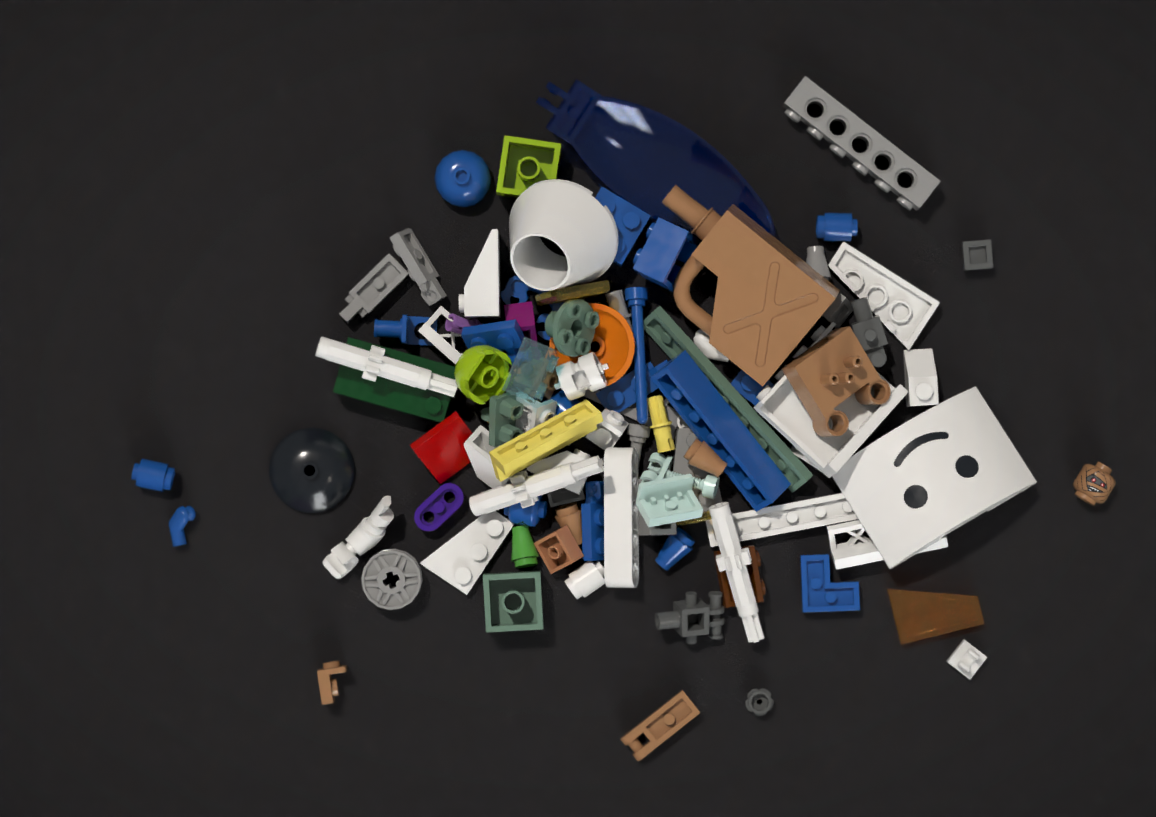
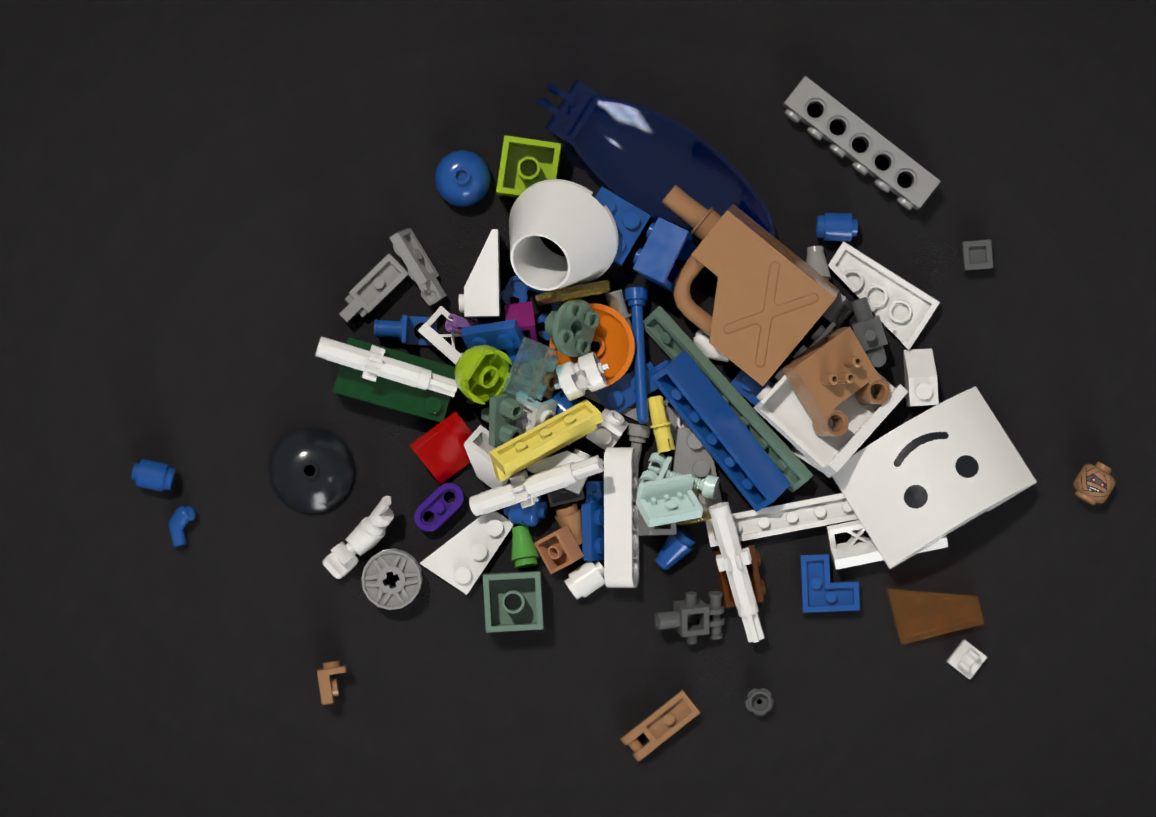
(705, 458): medium nougat cone -> none

